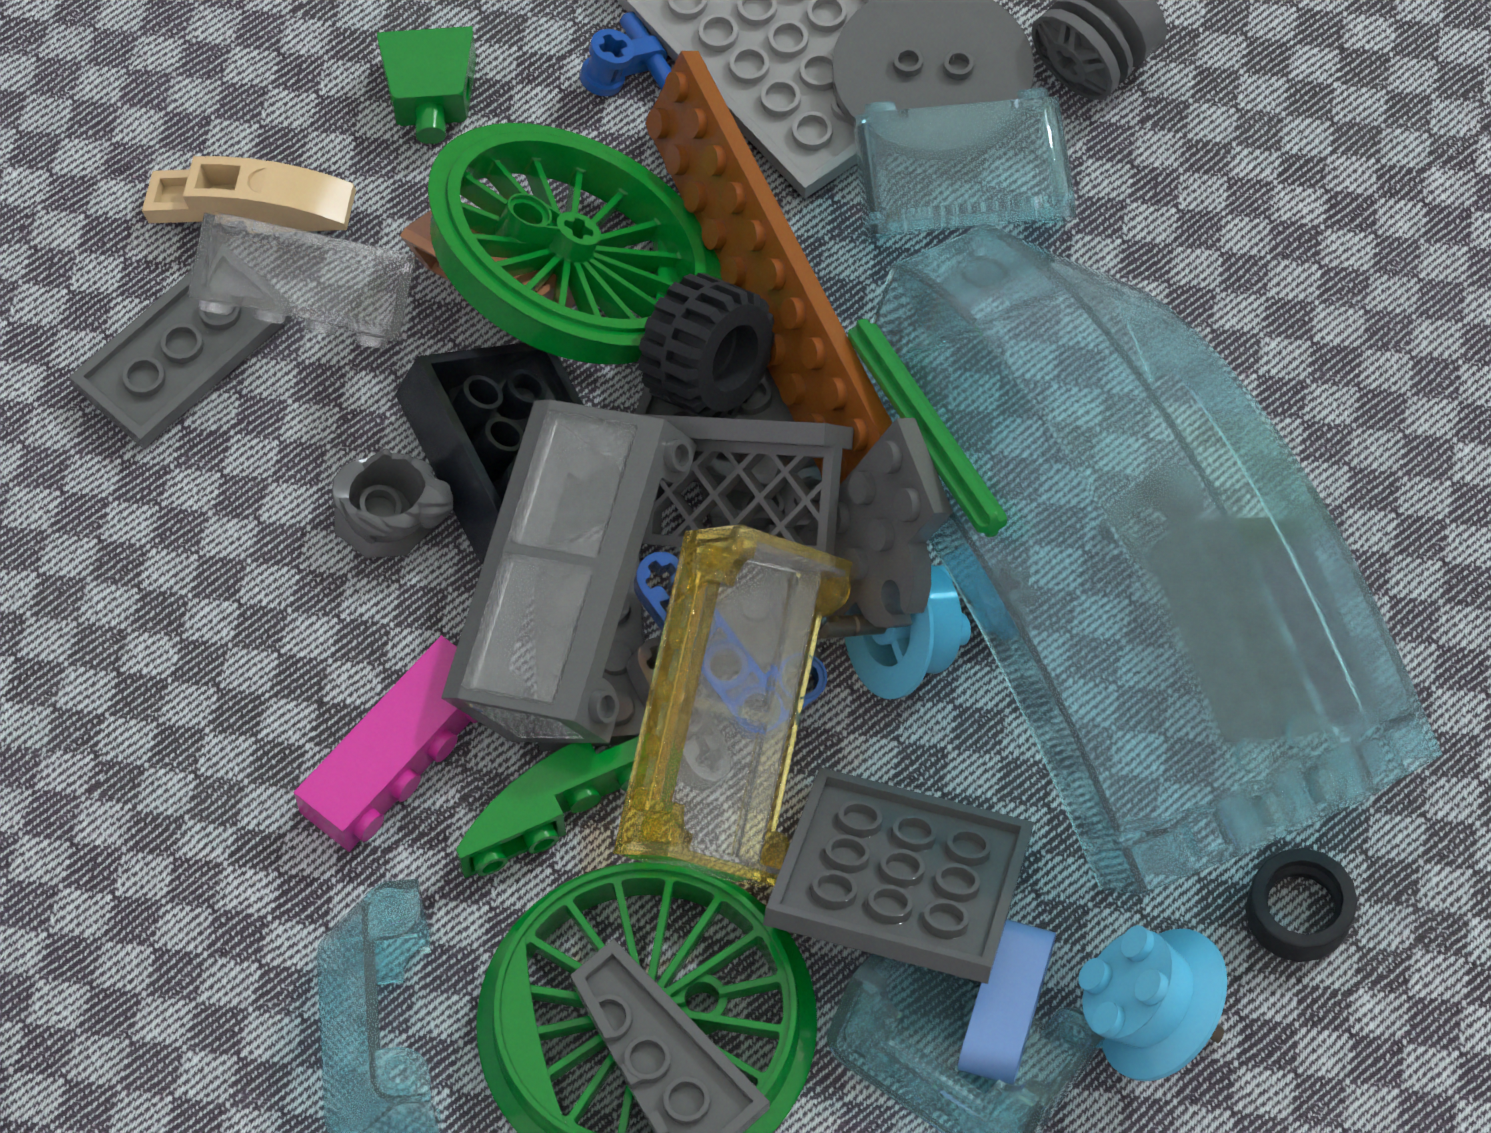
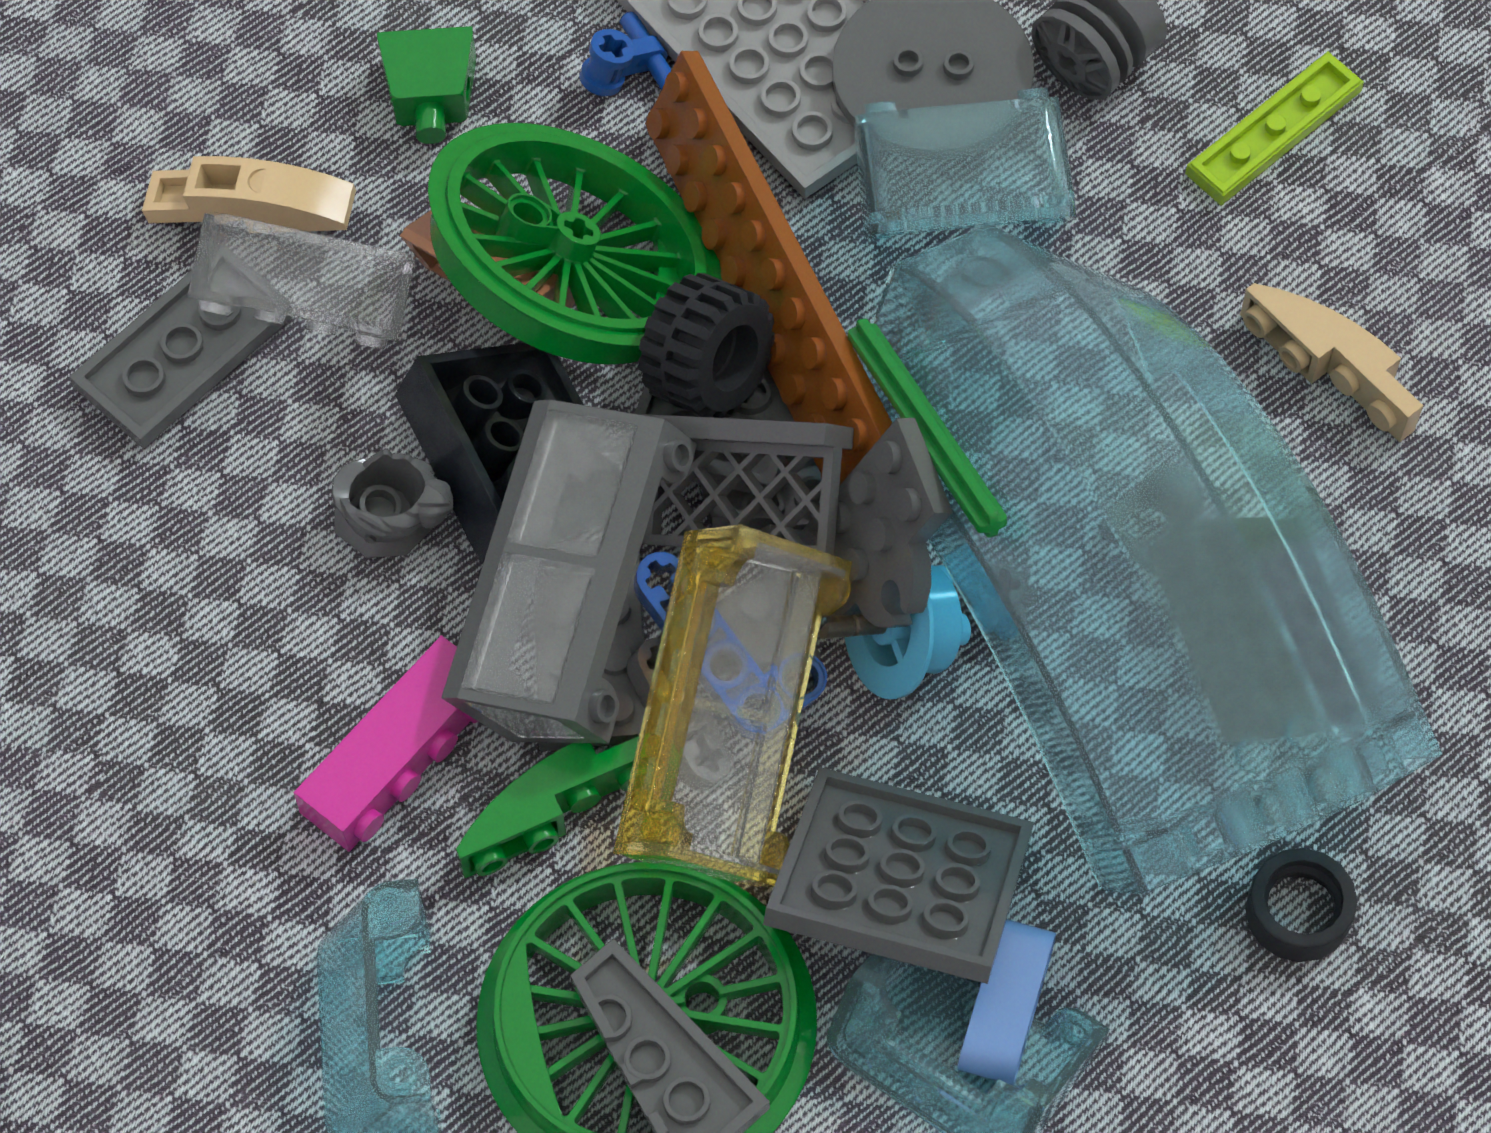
(1155, 1000): medium azure piece -> none
(1274, 128): none -> lime tile
(1320, 341): none -> tan slope

